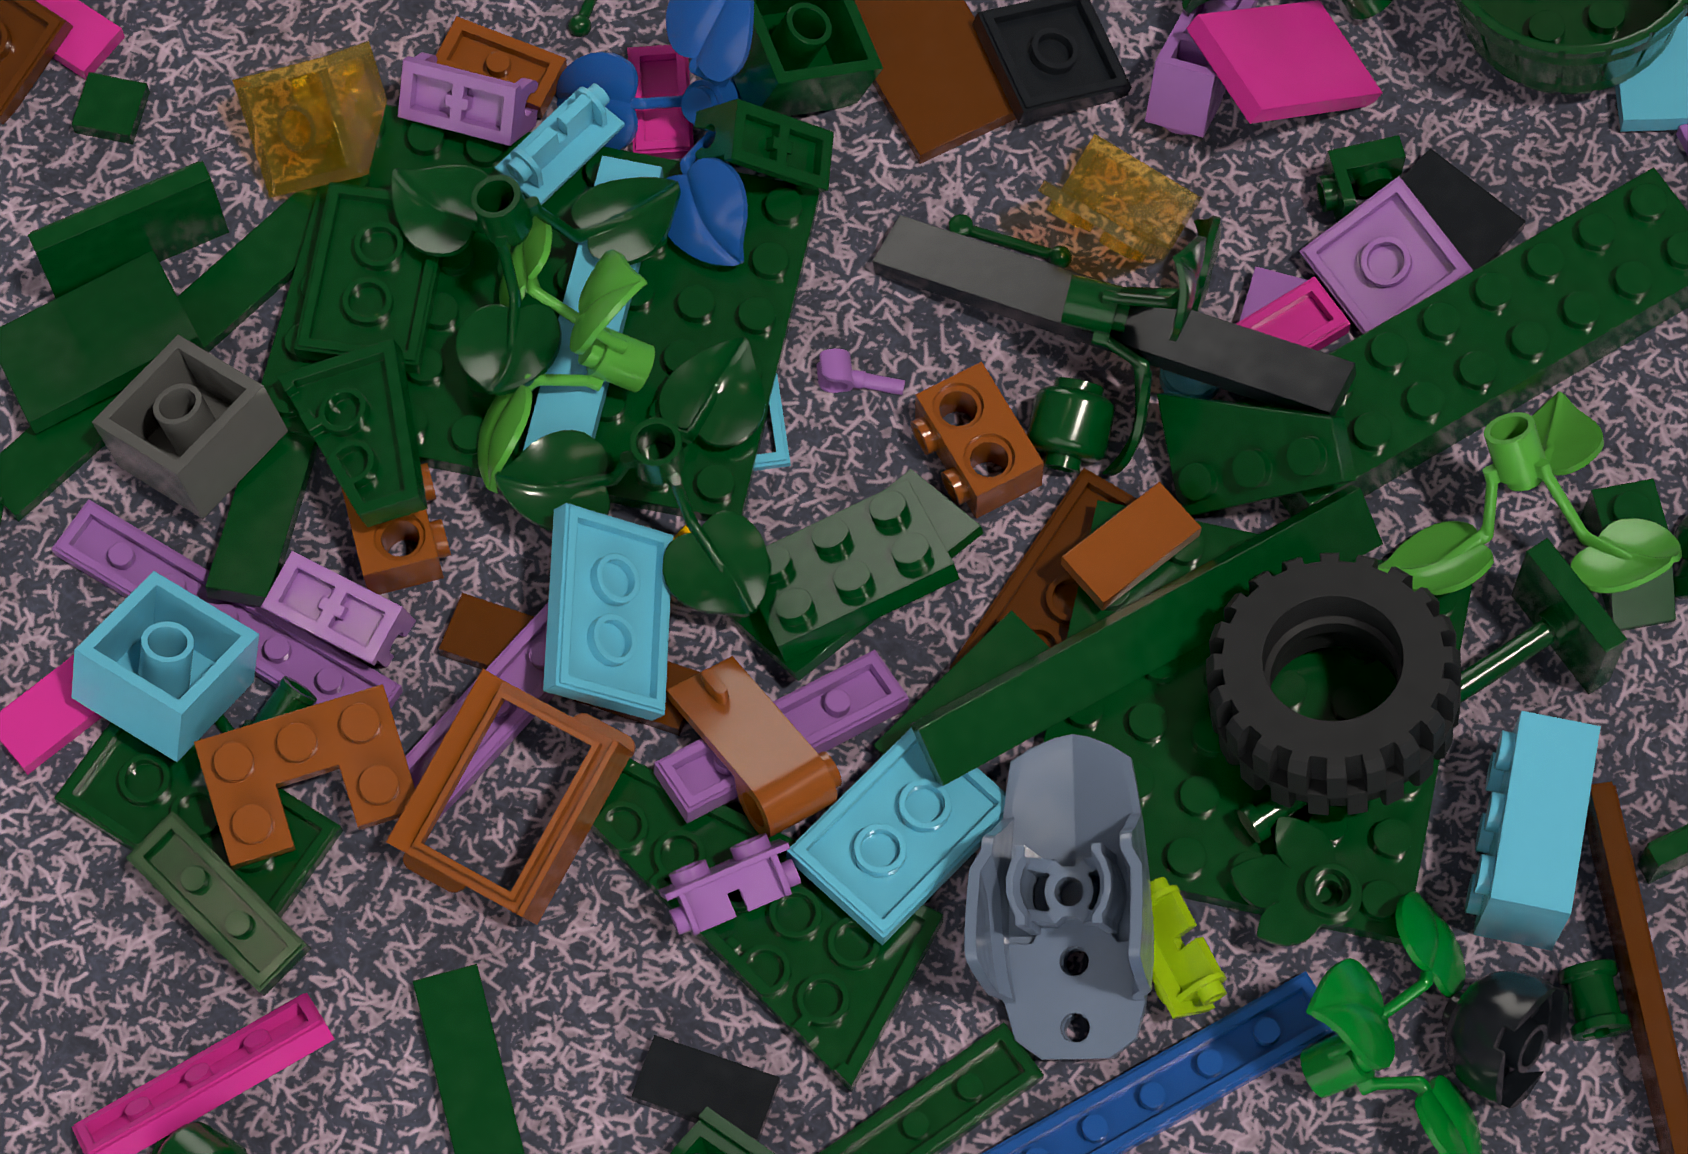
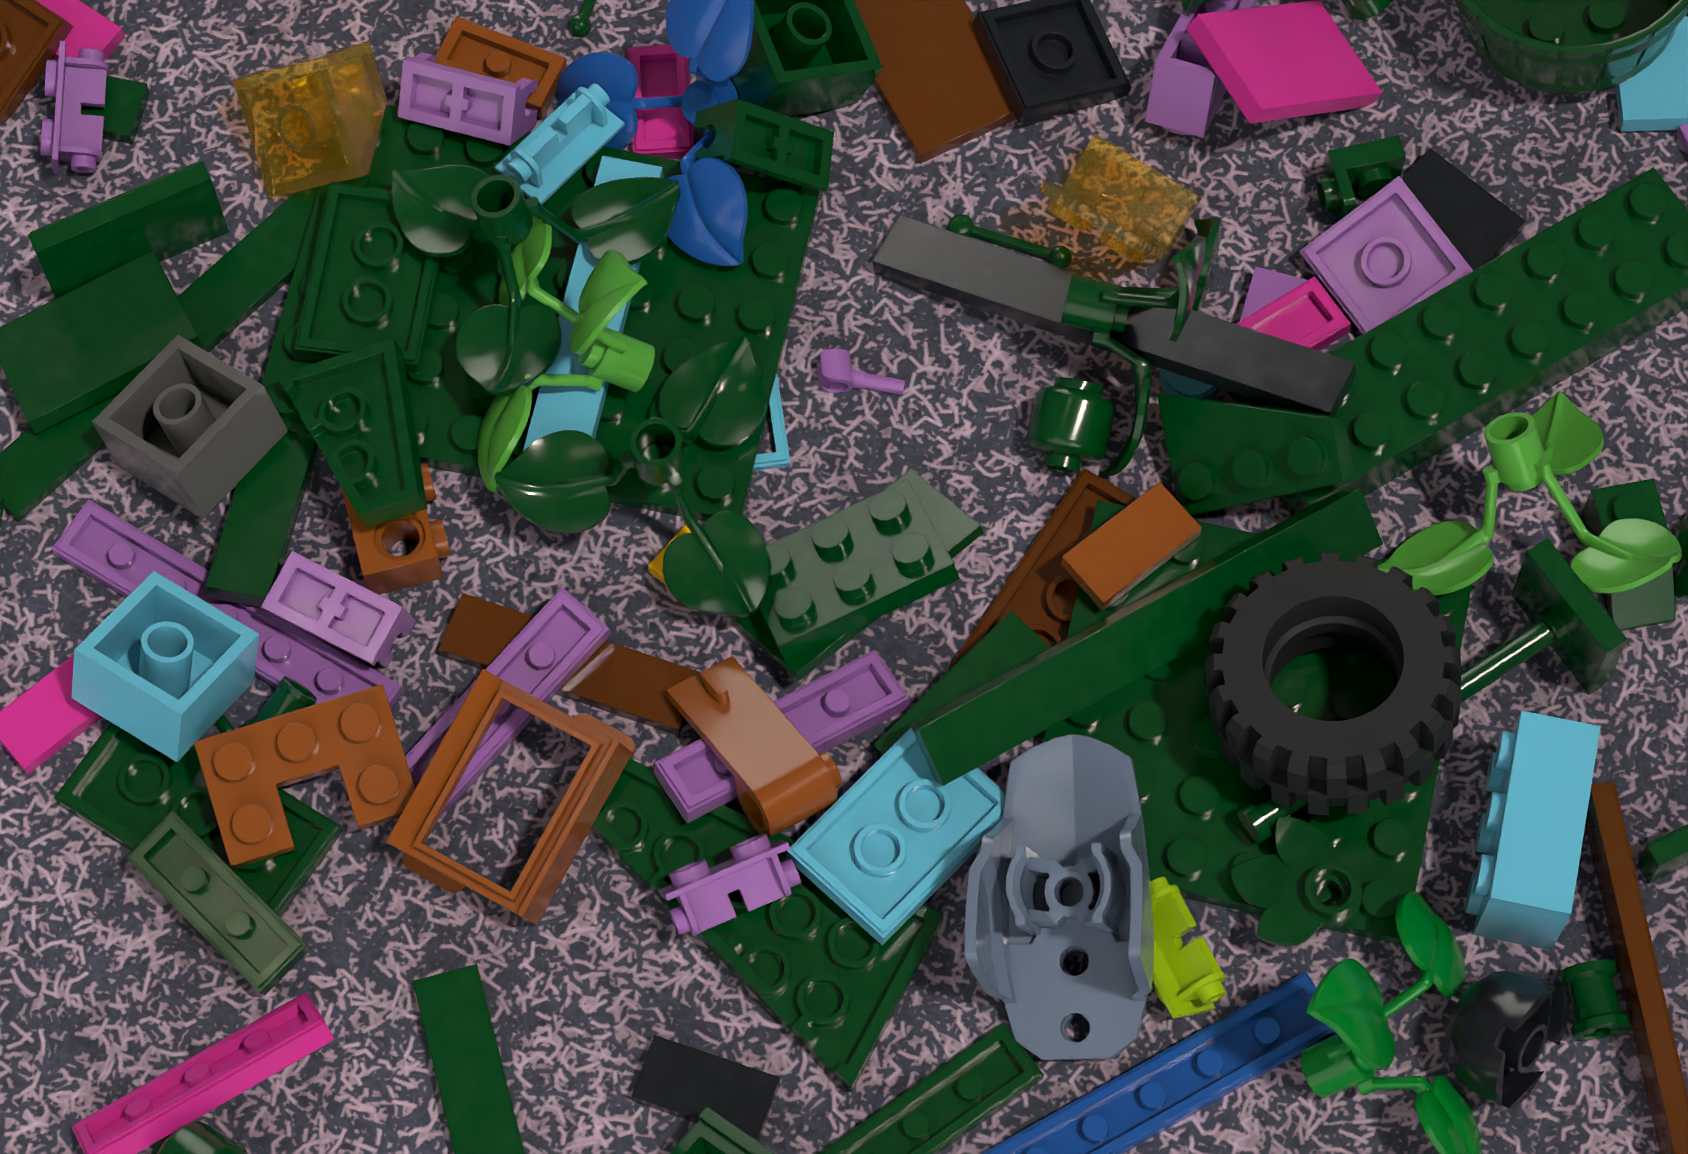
(75, 84): none -> medium lavender hinge
(607, 613): medium azure tile -> none
(989, 437): dark orange brick -> none

